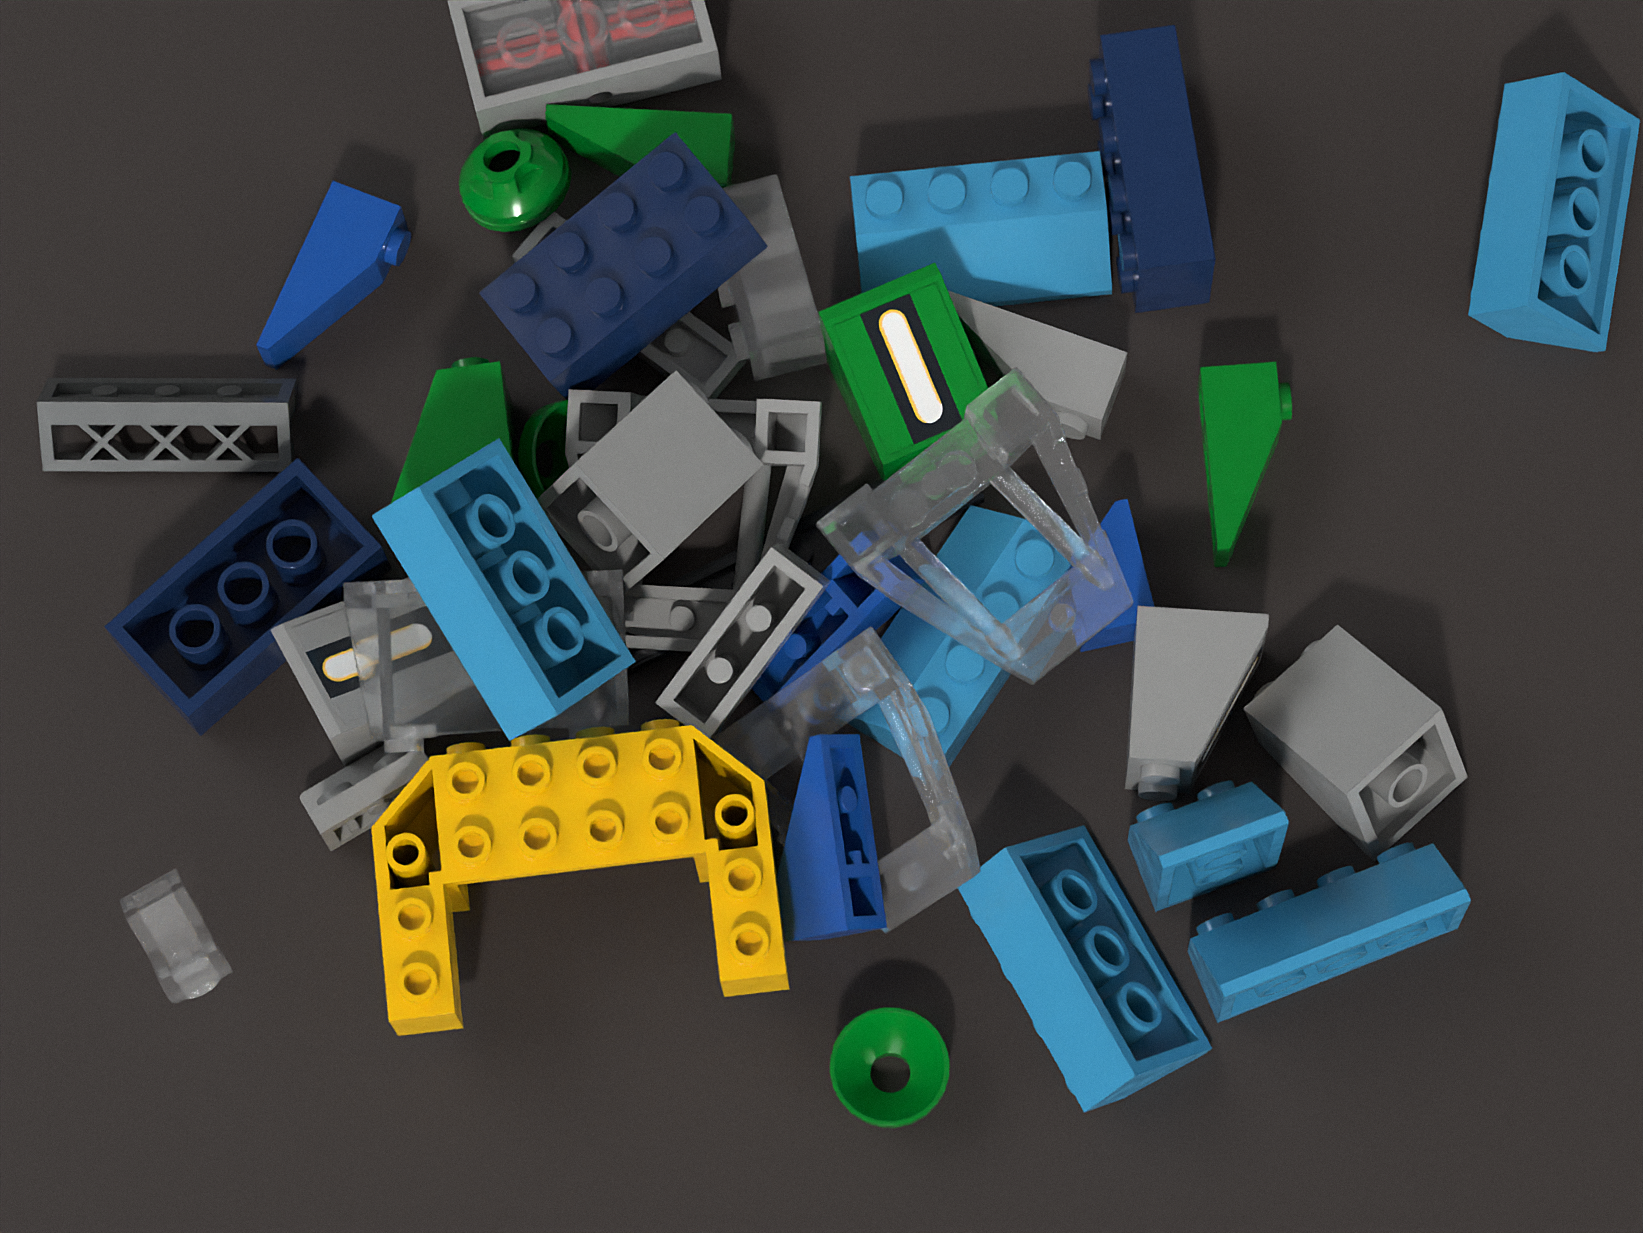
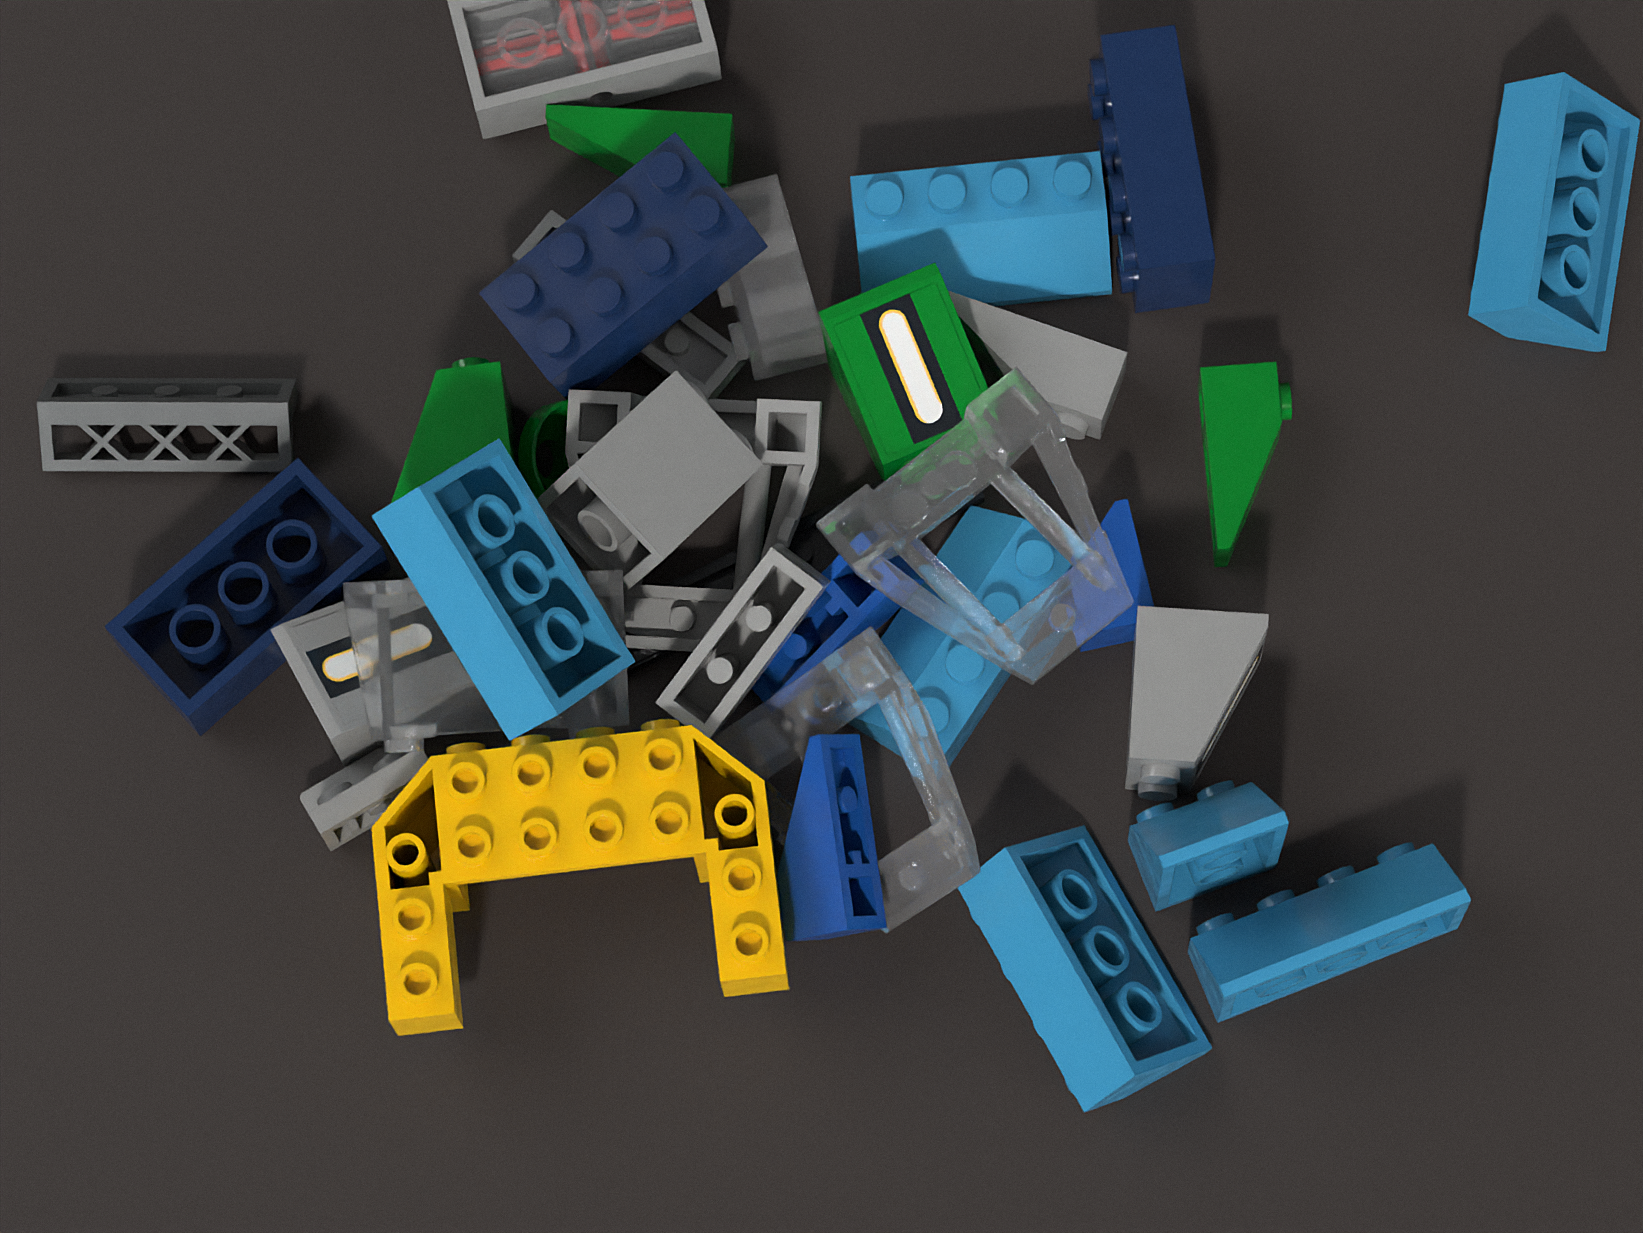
(176, 937): clear brick -> none
(337, 267): blue slope -> none
(524, 192): green piece -> none
(885, 1034): green piece -> none
(1358, 740): light grey slope -> none

